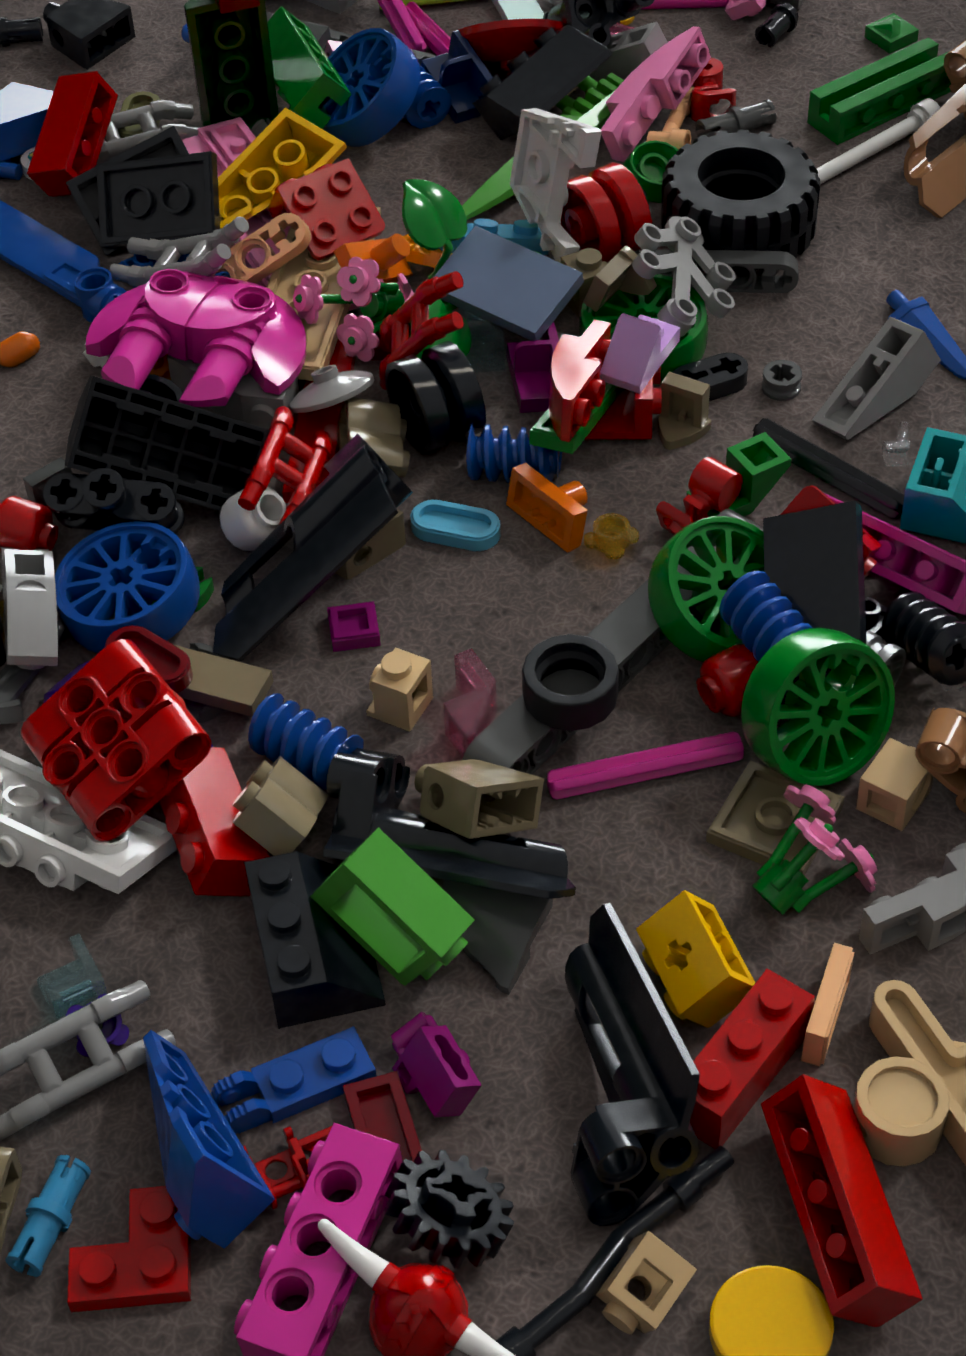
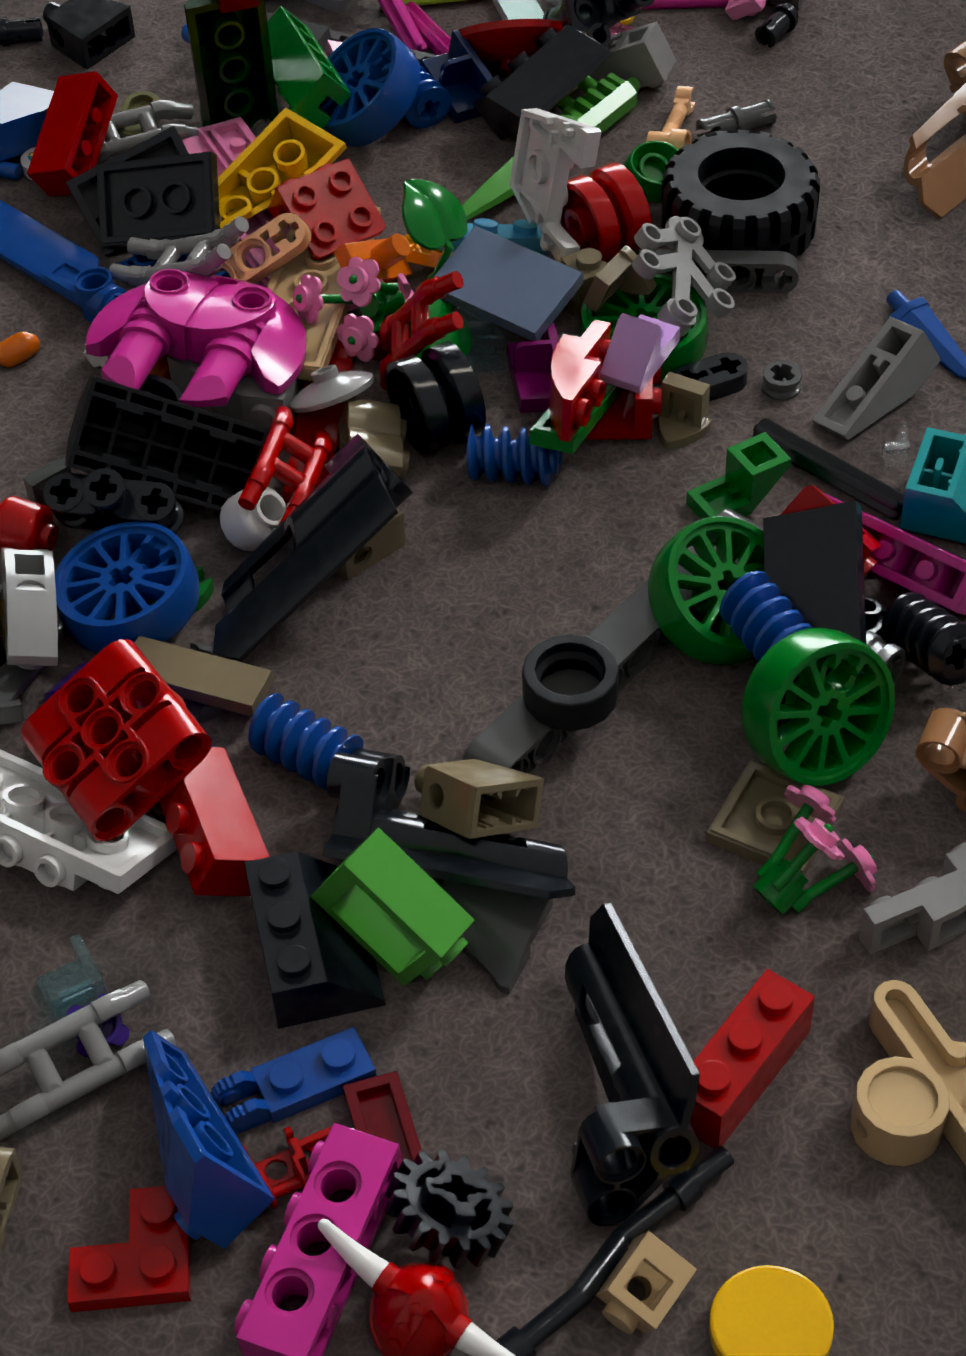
(48, 1216): dark azure pin -> none
(166, 658): dark red tile -> none
(278, 806): dark tan brick -> none
(353, 626): magenta tile -> none
(400, 689): tan brick -> none
(434, 1066): magenta piece -> none
(455, 525): medium azure tile -> none
(476, 707): clear pink slope -> none
(549, 508): orange tile -> none
(611, 535): clear yellow plate -> none
(645, 765): dark pink axle -> none
(653, 86): bright pink slope -> none
(695, 960): yellow brick -> none
(709, 90): red leg -> none
(711, 487): red leg -> none
(725, 679): red head -> none
(828, 1005): light nougat tile -> none
(840, 1202): red brick -> none
(878, 92): green brick -> none
(891, 33): green tile -> none
(894, 785): tan brick -> none
(915, 119): white piece -> none

